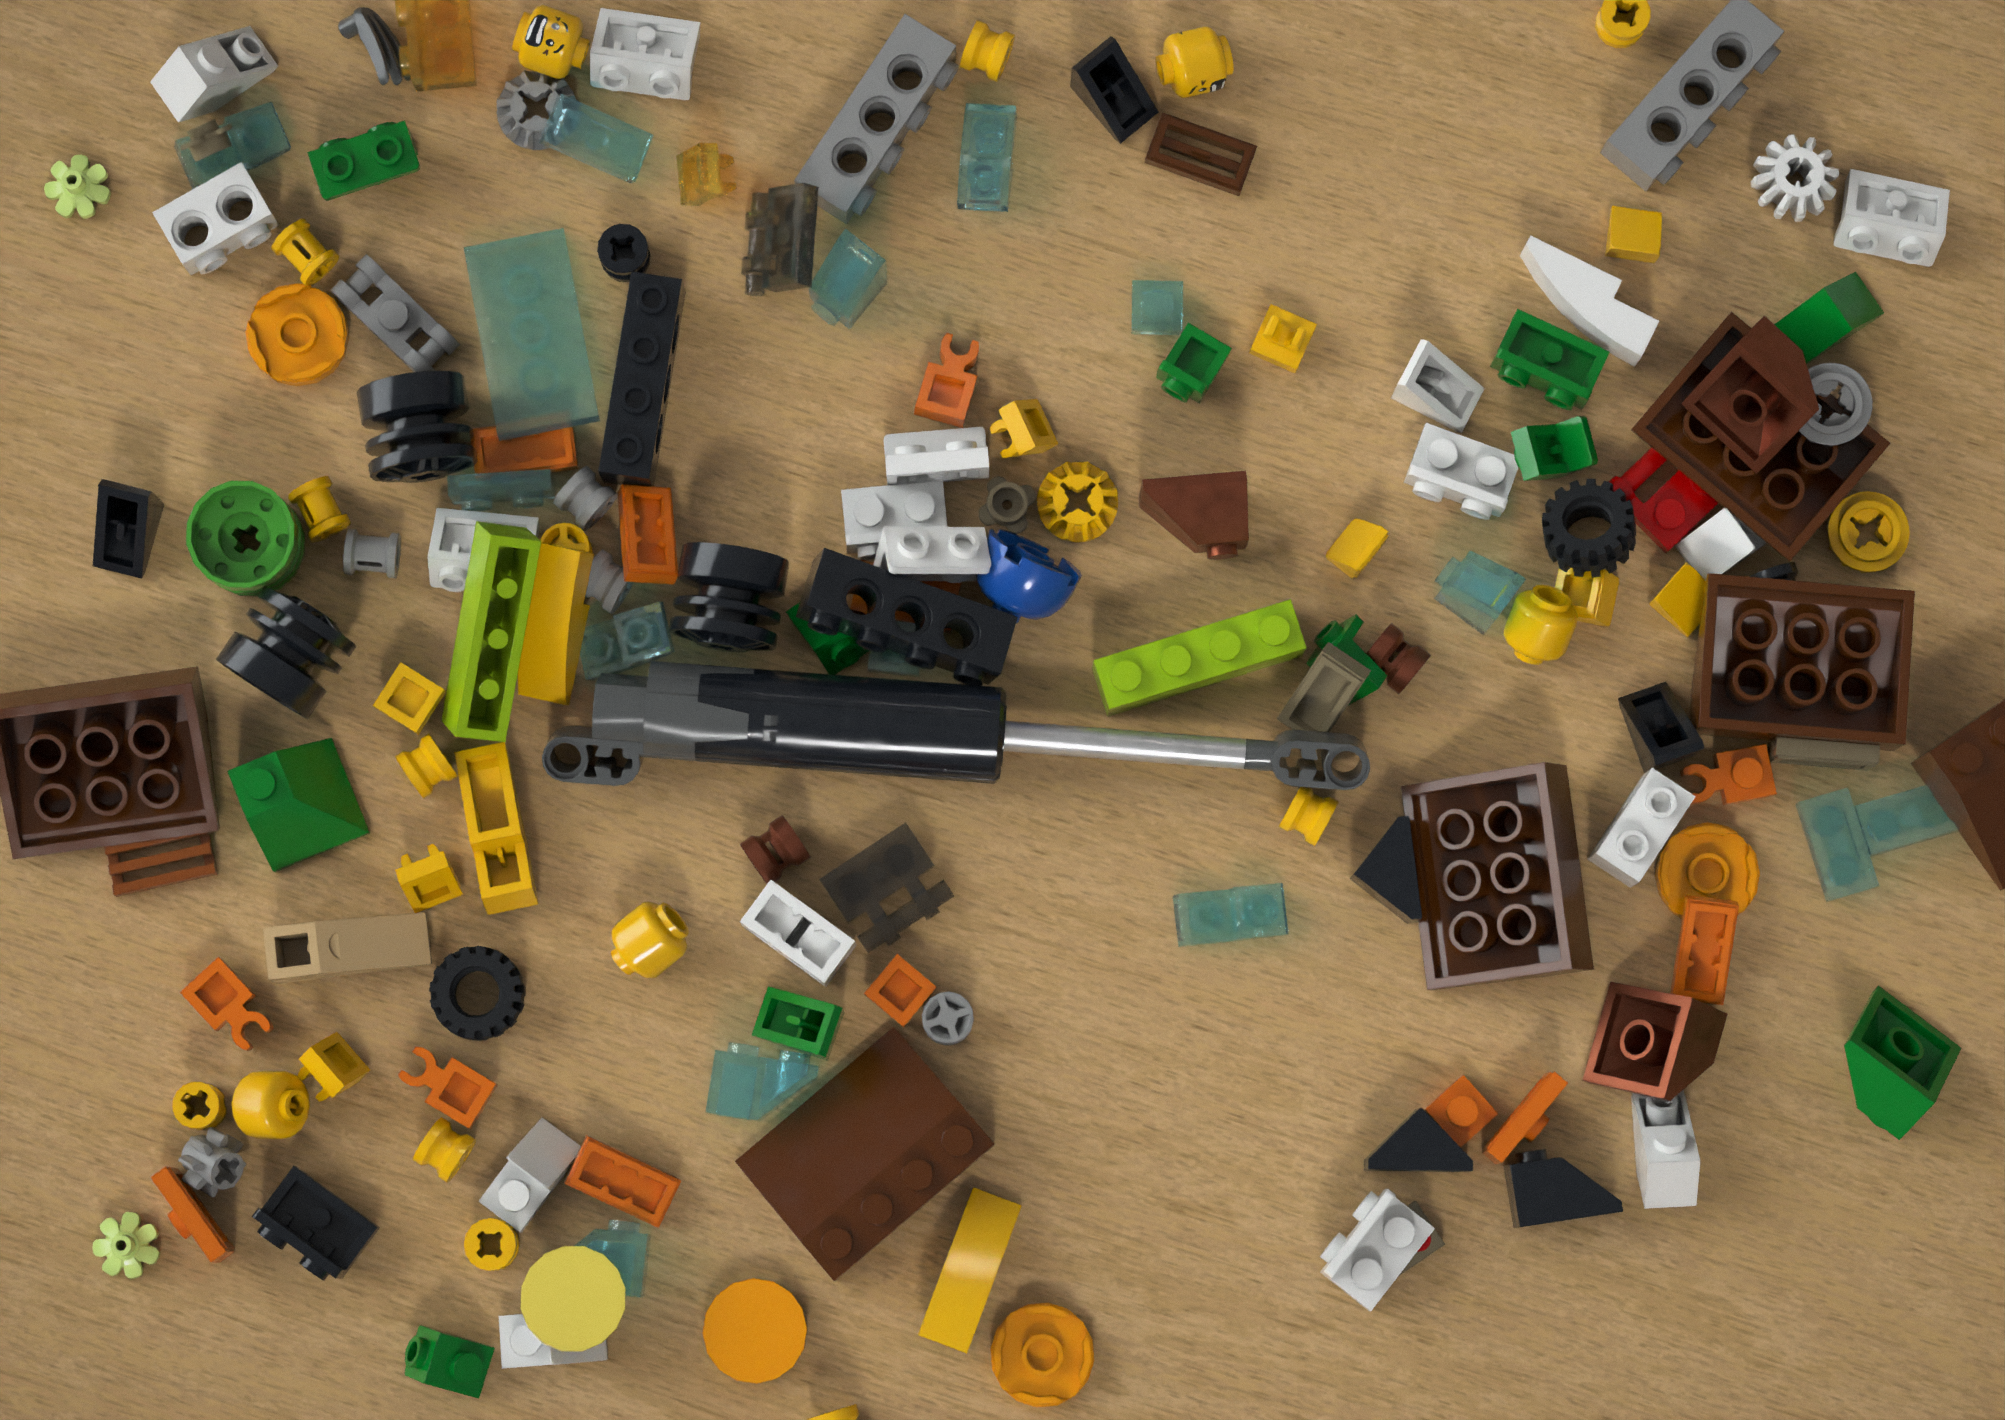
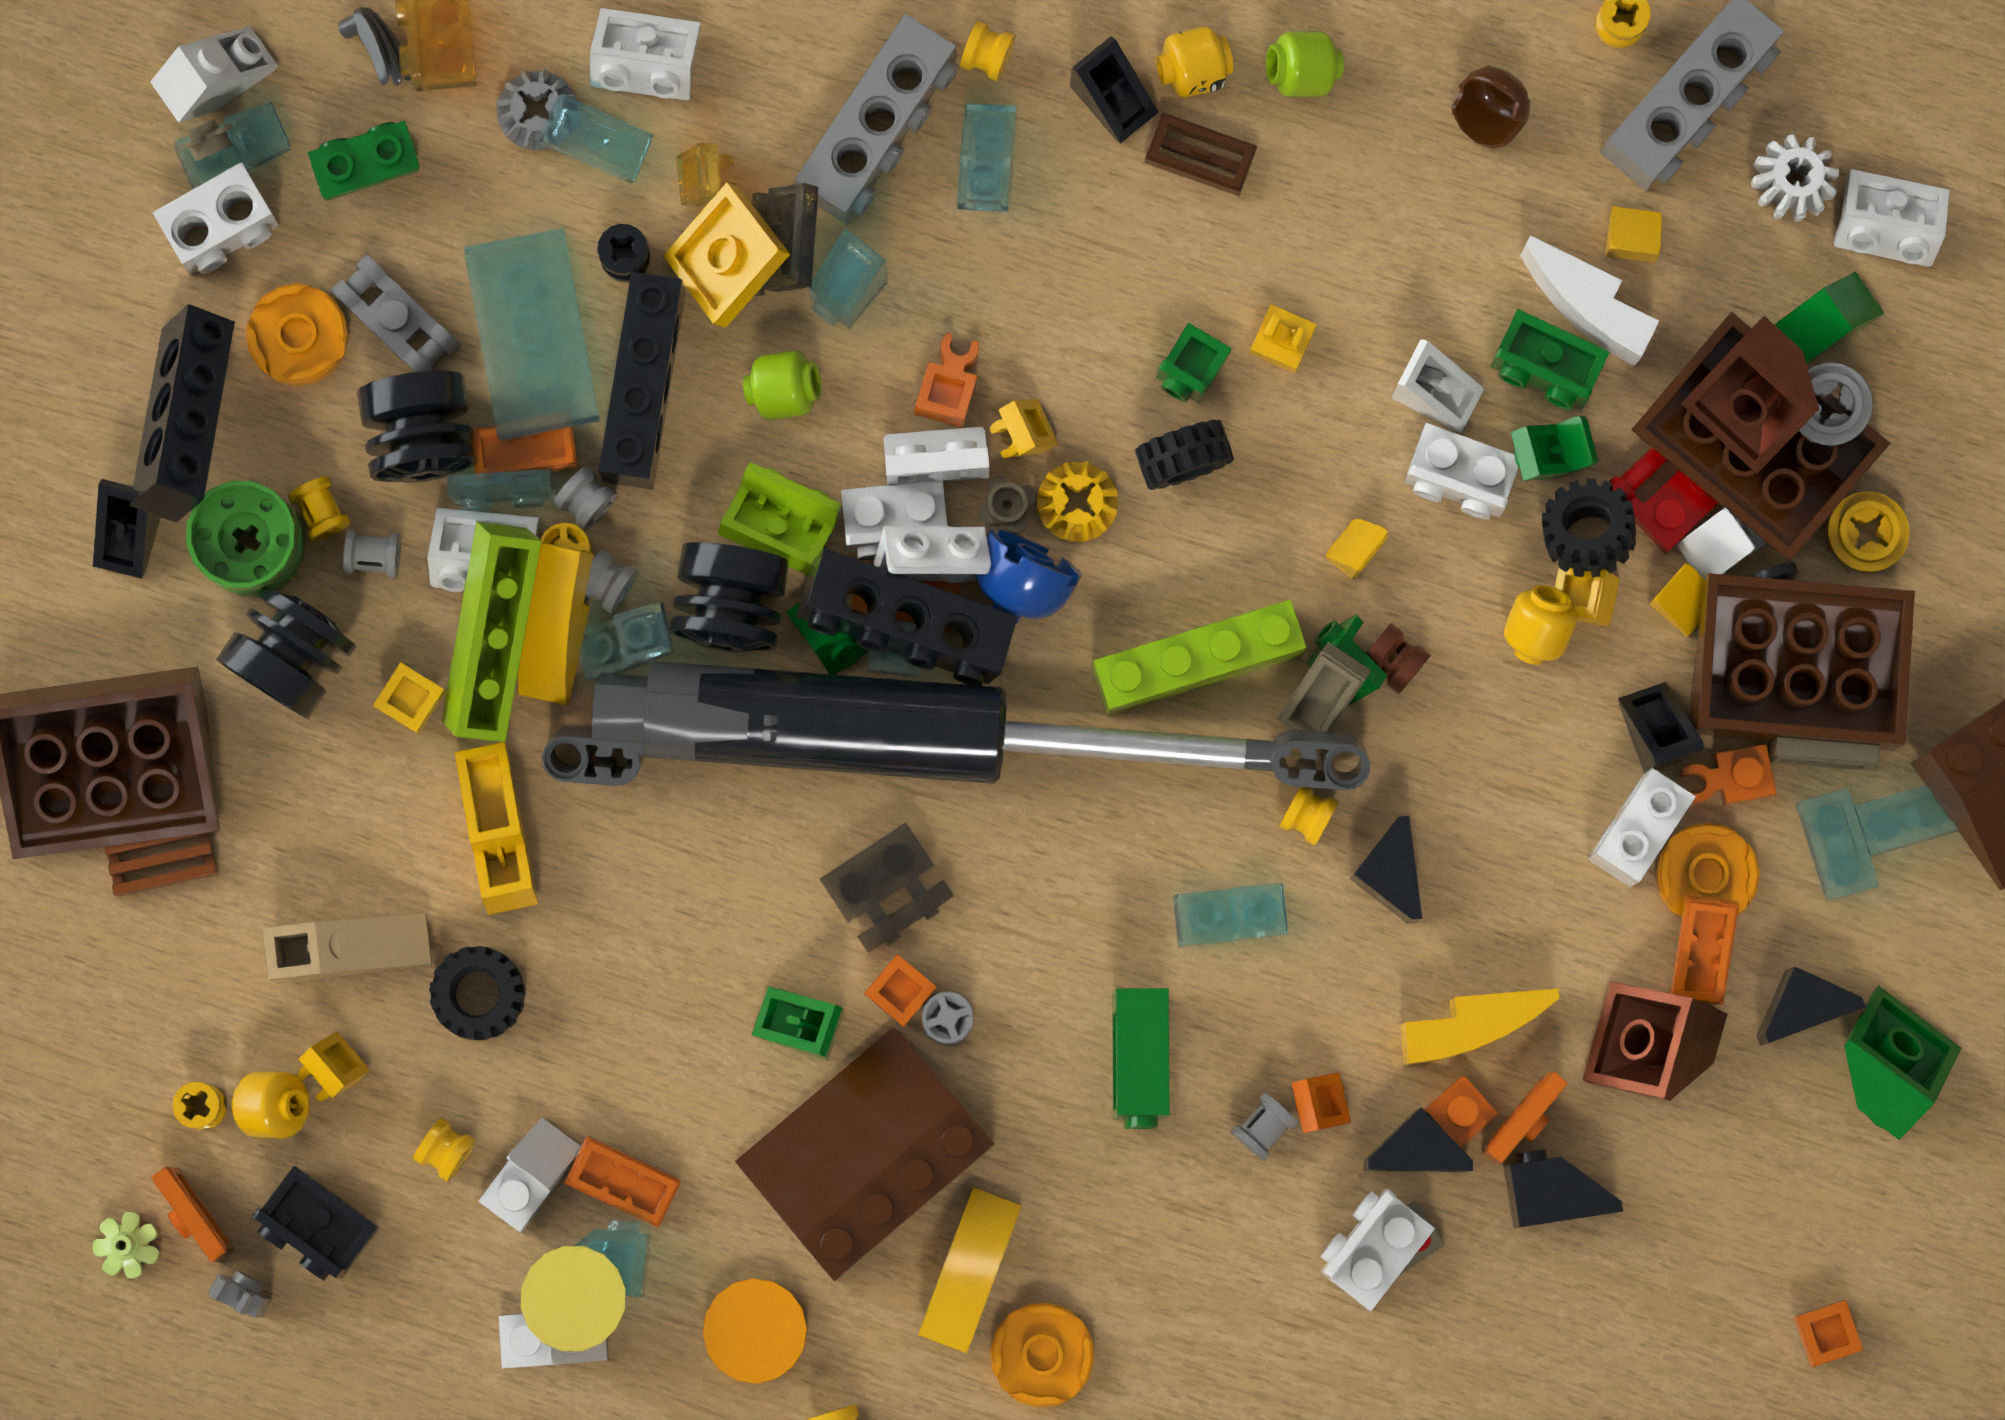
(77, 187): yellowish green plant -> none
(182, 413): none -> black brick
(212, 1162): light grey gear -> none
(222, 999): orange plate -> none
(240, 1293): none -> light grey plate
(289, 244): yellow bush -> none
(298, 802): green slope -> none
(426, 766): yellow wheel -> none
(428, 880): yellow tile -> none
(447, 1361): green bracket -> none
(455, 1090): orange plate -> none
(504, 1244): yellow wheel -> none
(550, 42): yellow head -> none
(647, 534): orange plate -> none
(649, 939): yellow head -> none
(726, 255): none -> yellow plate
(754, 1085): clear light blue slope -> none
(780, 517): none -> lime bracket
(783, 385): none -> lime head
(785, 844): copper wheel -> none
(798, 933): white brick -> none
(1140, 1056): none -> green window
(1157, 307): clear light blue plate -> none
(1184, 454): none -> black tyre
(1201, 510): copper slope -> none
(1264, 1127): none -> light grey bush
(1304, 64): none -> lime head
(1321, 1102): none -> orange plate
(1472, 1024): none -> yellow slope
(1477, 589): clear light blue slope -> none
(1491, 106): none -> reddish brown hair
(1498, 876): reddish brown slope -> none
(1665, 1151): white slope -> none
(1803, 1003): none -> black slope
(1828, 1333): none -> orange plate

